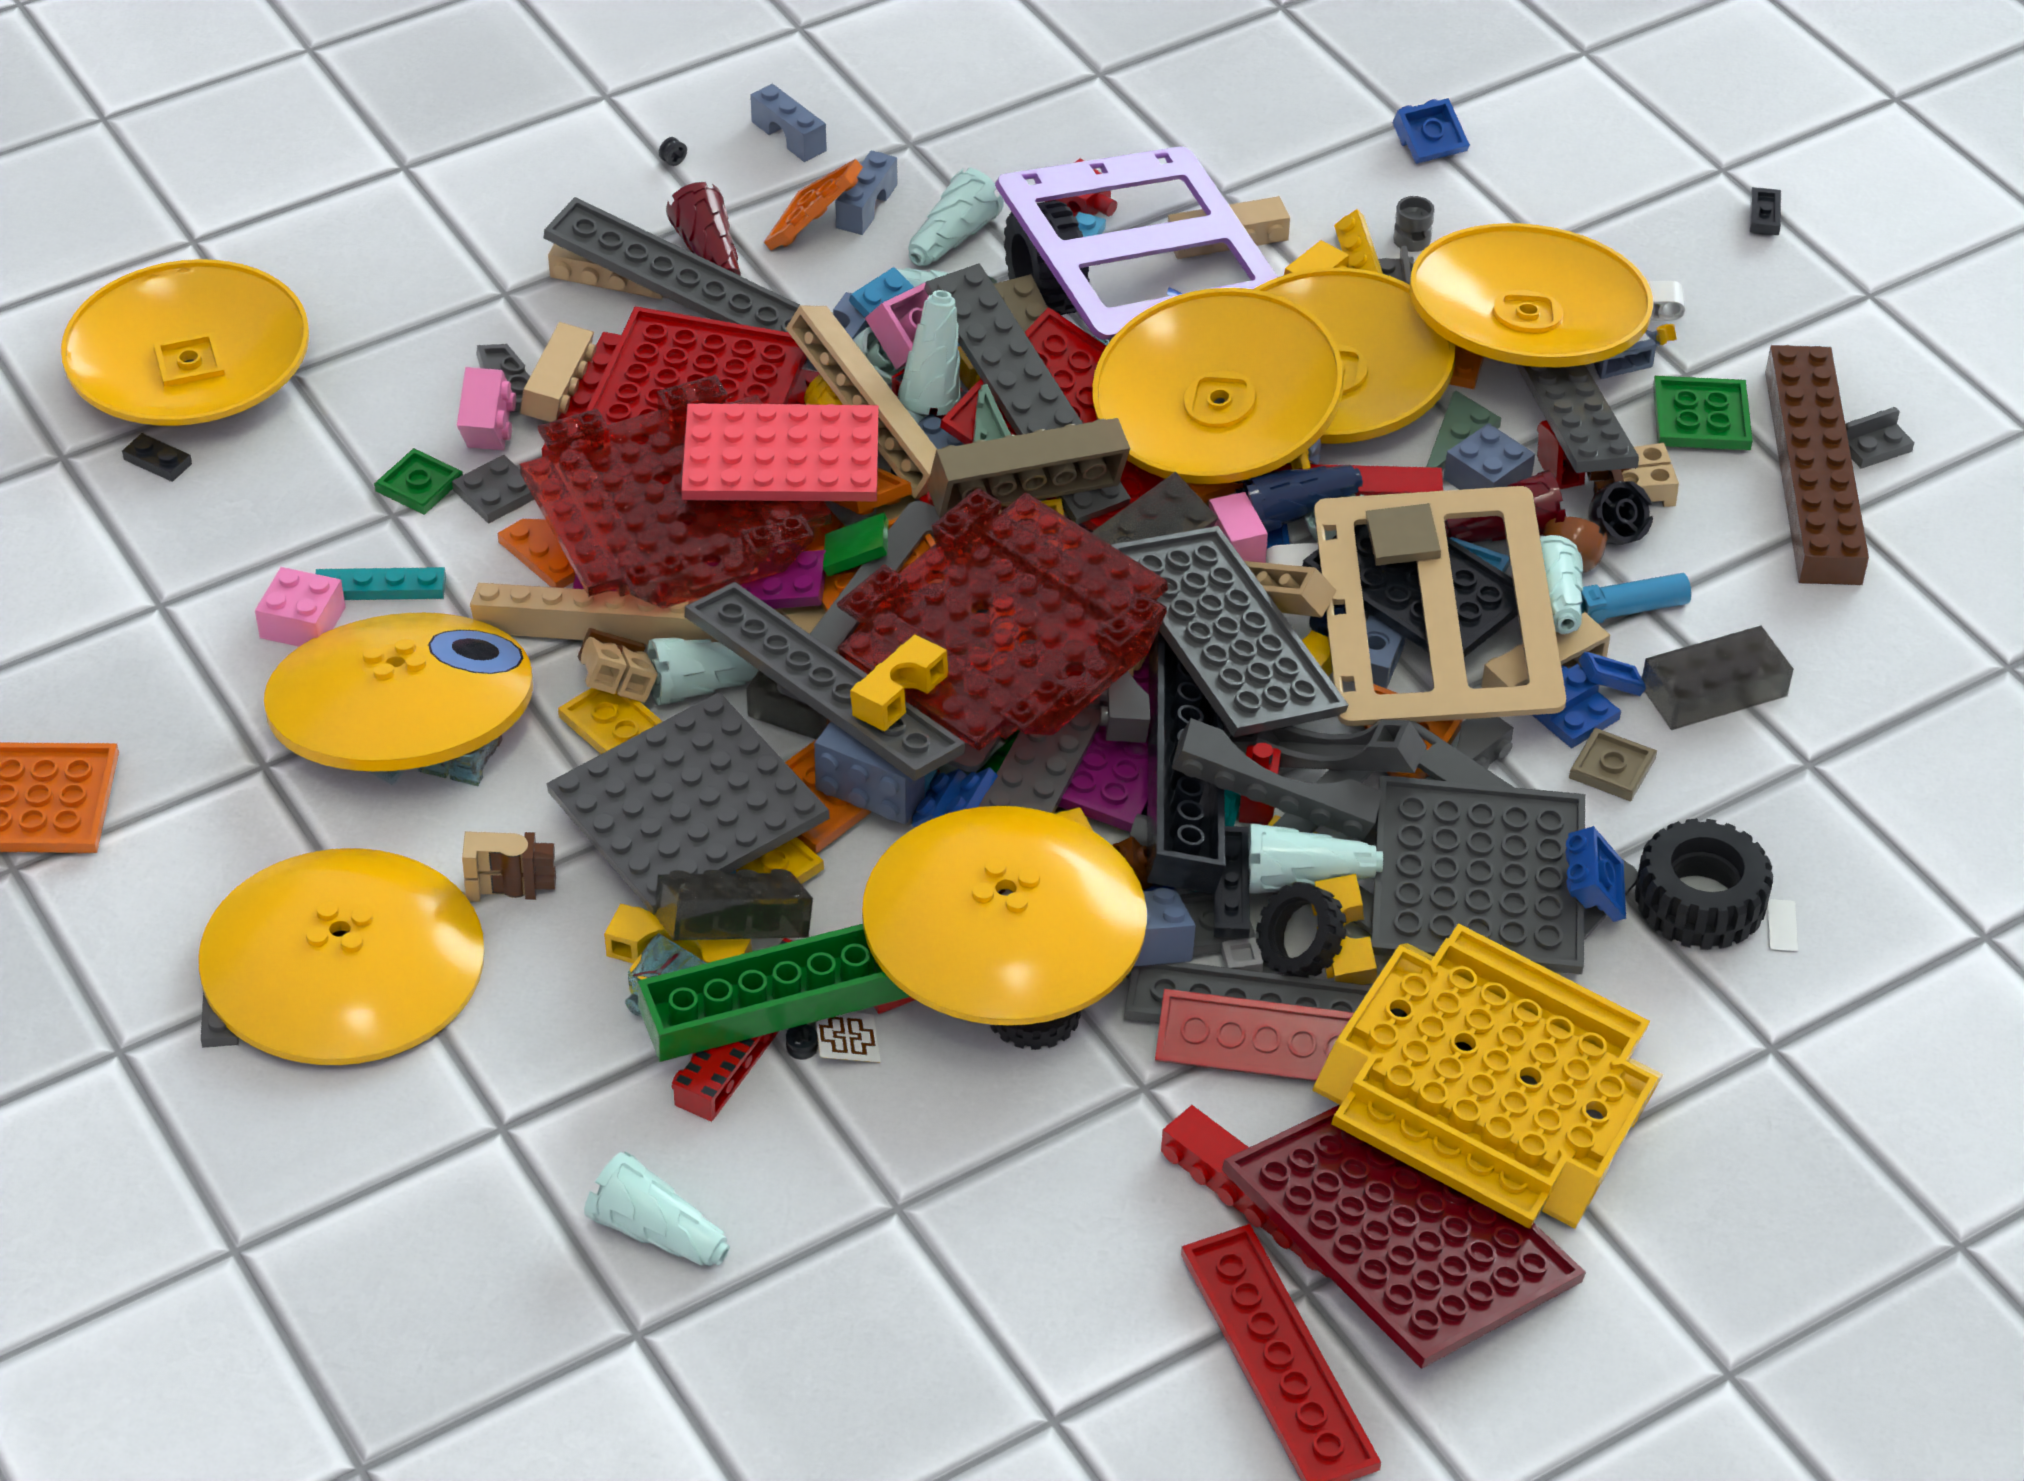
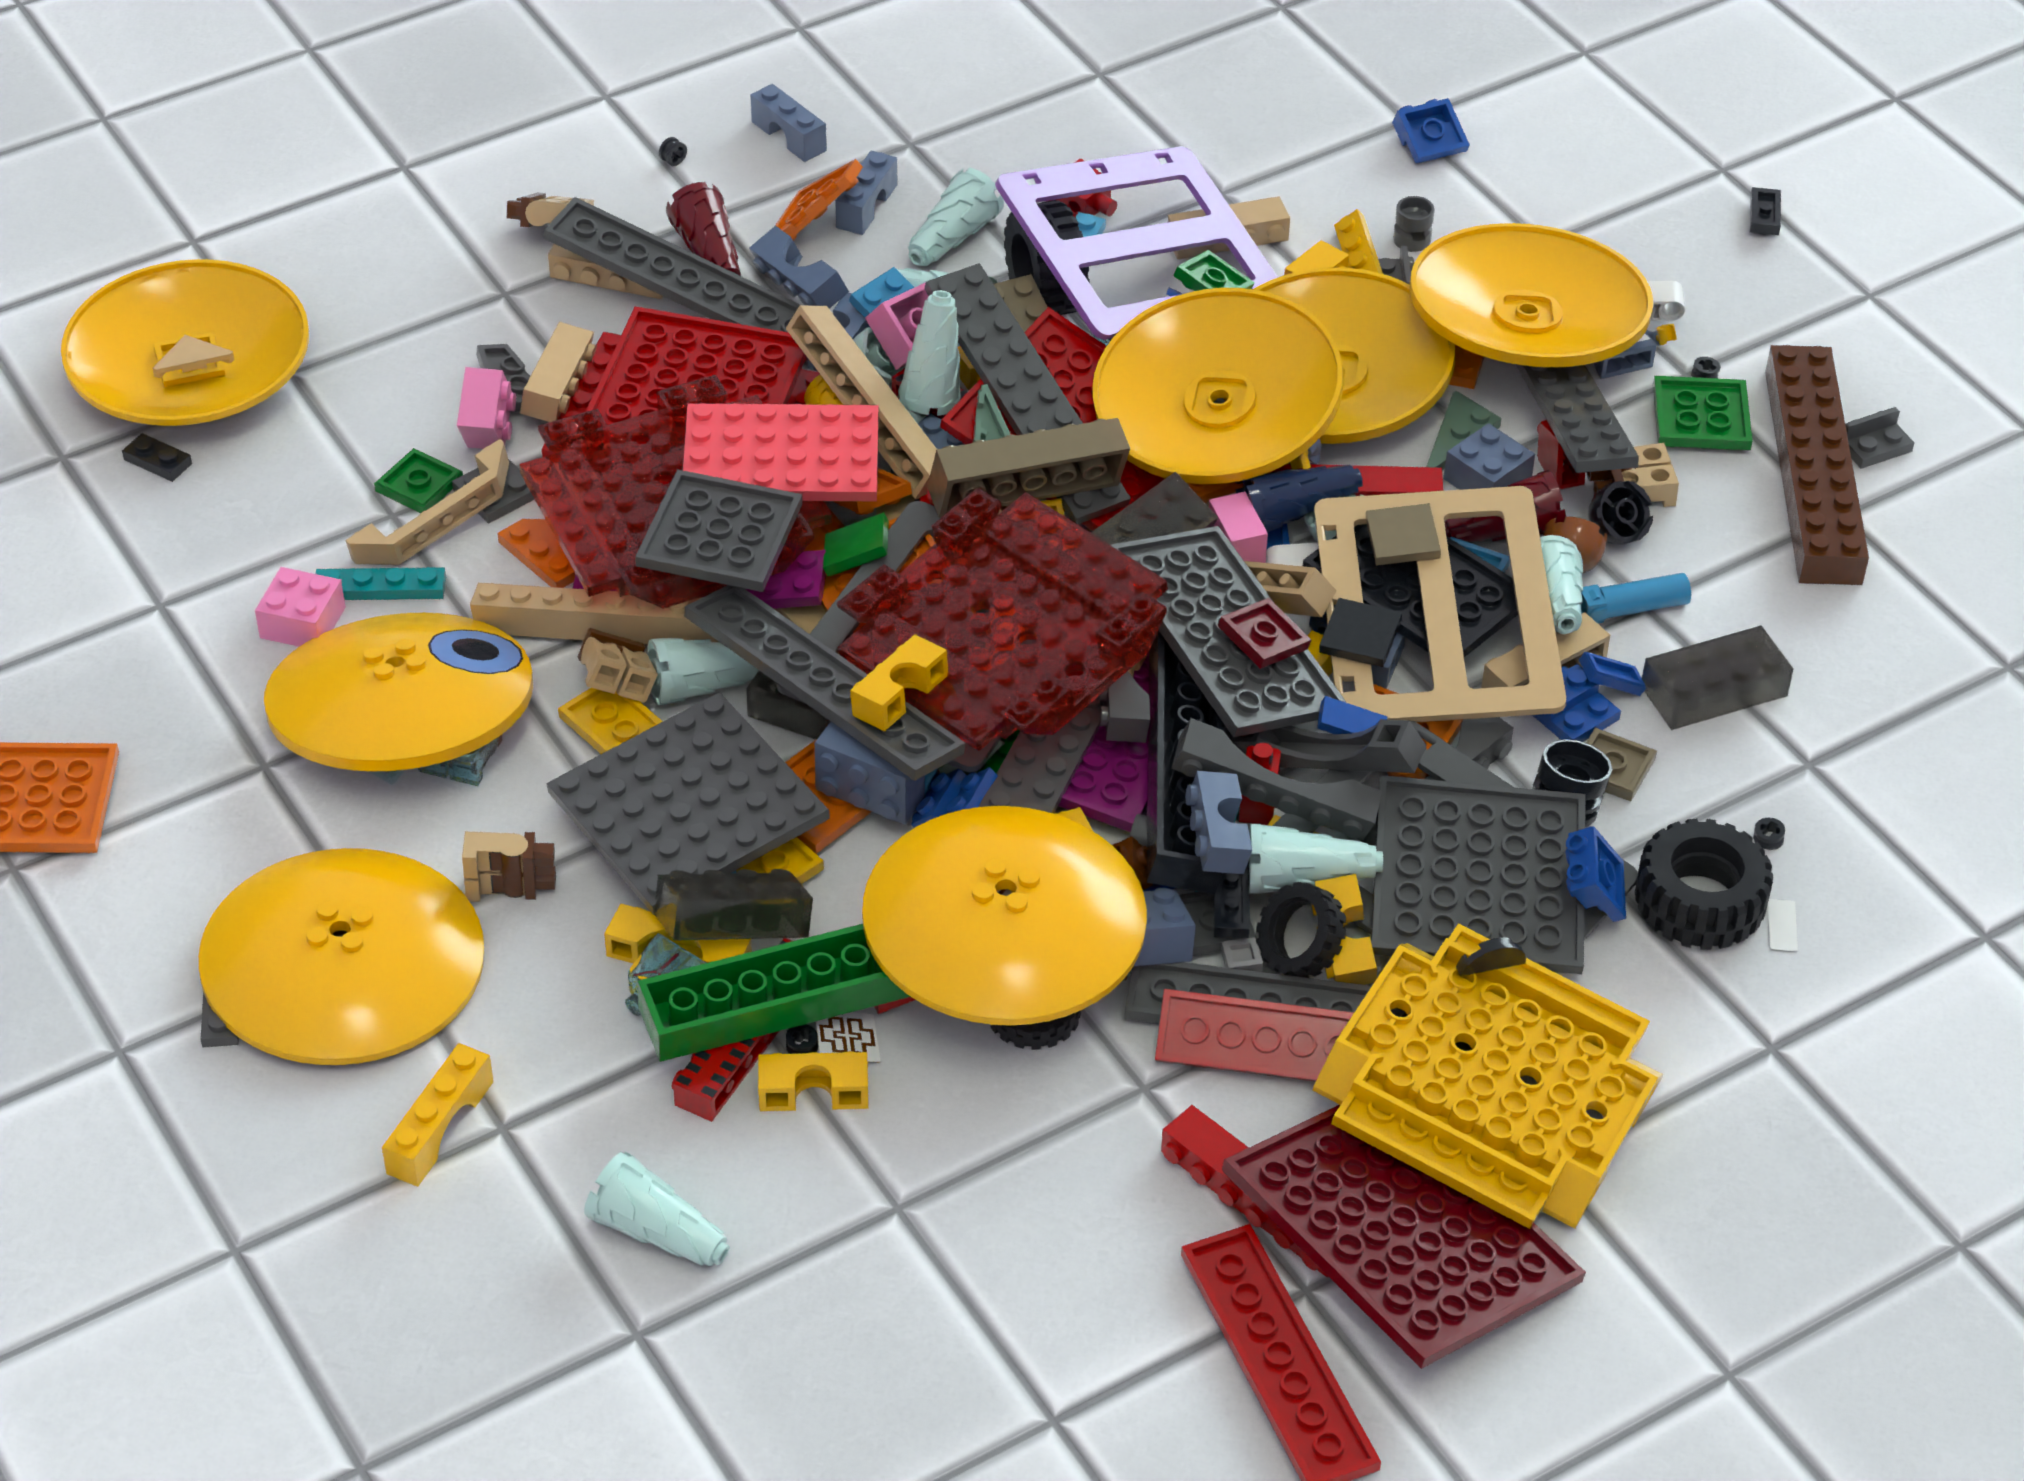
(191, 355): none -> tan tile
(372, 547): none -> tan slope
(417, 1138): none -> yellow arch
(537, 209): none -> hips
(719, 530): none -> dark grey plate
(786, 1075): none -> yellow arch
(813, 284): none -> sand blue arch
(1210, 272): none -> green plate
(1214, 805): none -> sand blue arch
(1264, 633): none -> dark red plate
(1345, 718): none -> blue tile
(1360, 632): none -> black tile
(1493, 955): none -> tile
(1575, 769): none -> black wheel
(1703, 364): none -> black bush
(1767, 825): none -> black bush

